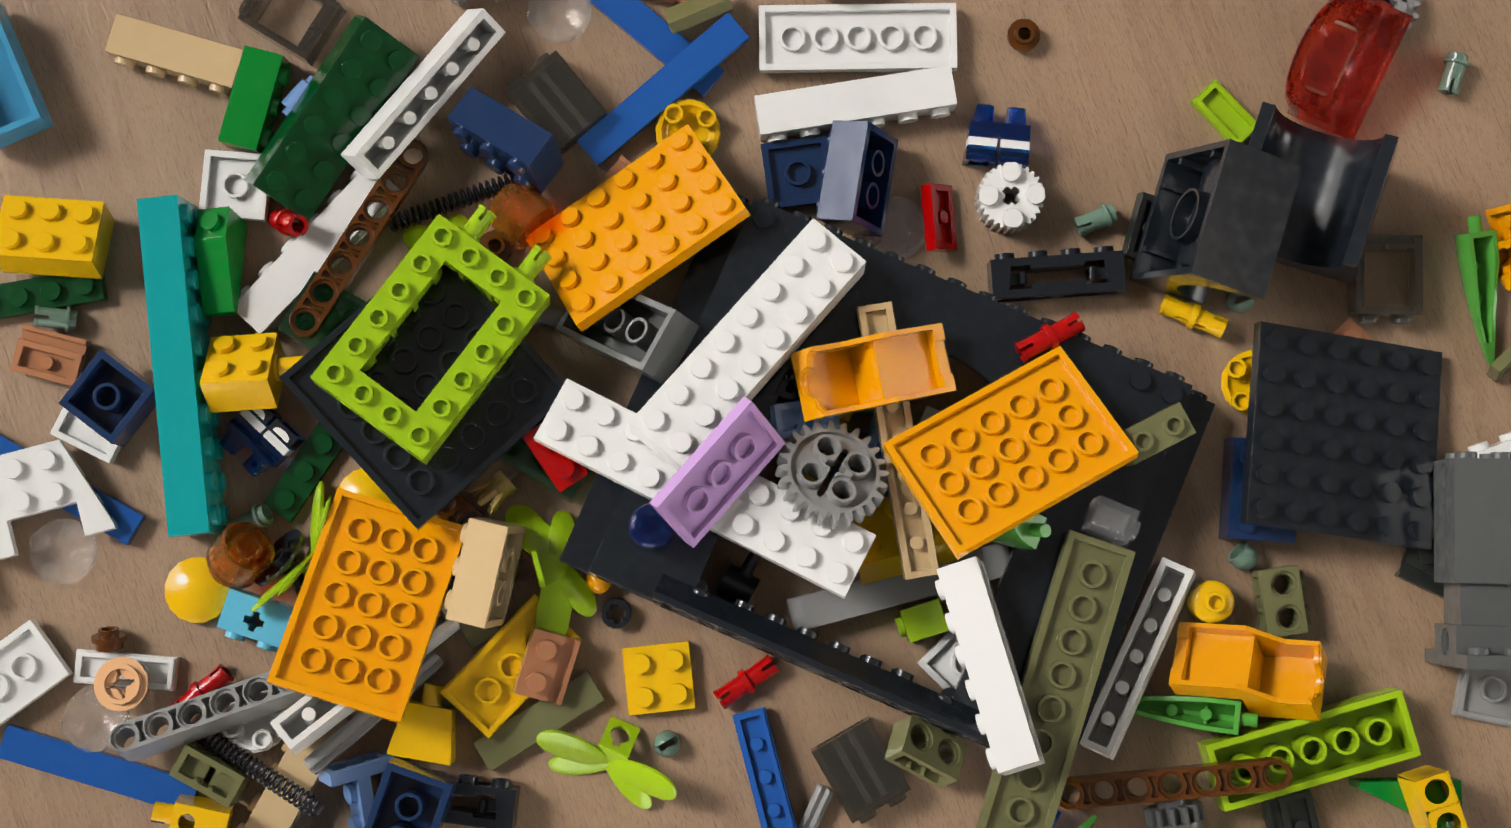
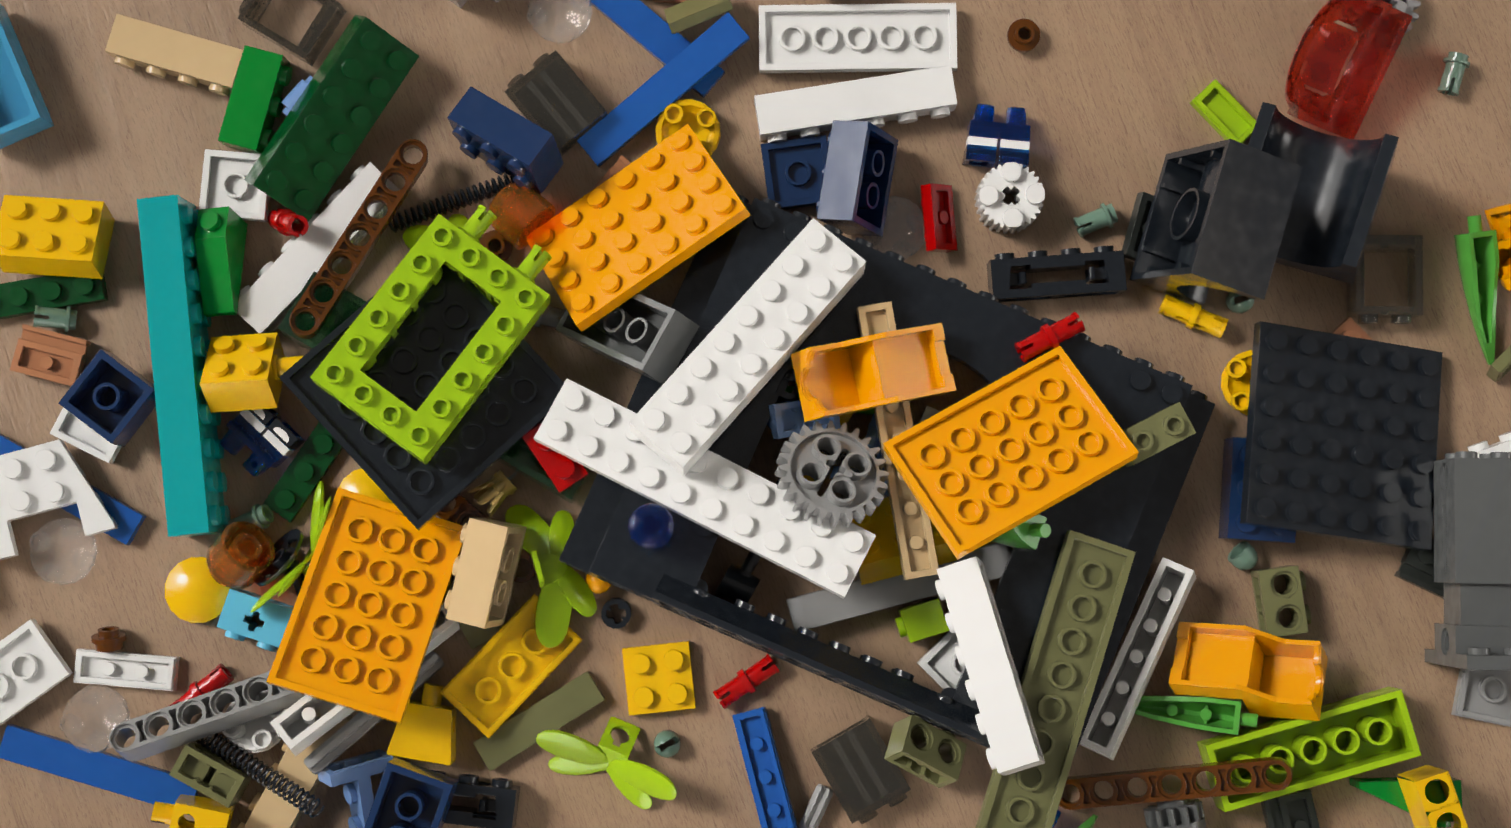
(109, 675): light nougat gear -> none
(423, 93): white brick -> none
(546, 665): nougat plate -> none
(718, 472): lavender plate -> none
(1111, 521): clear brick -> none
(1210, 601): yellow head -> none

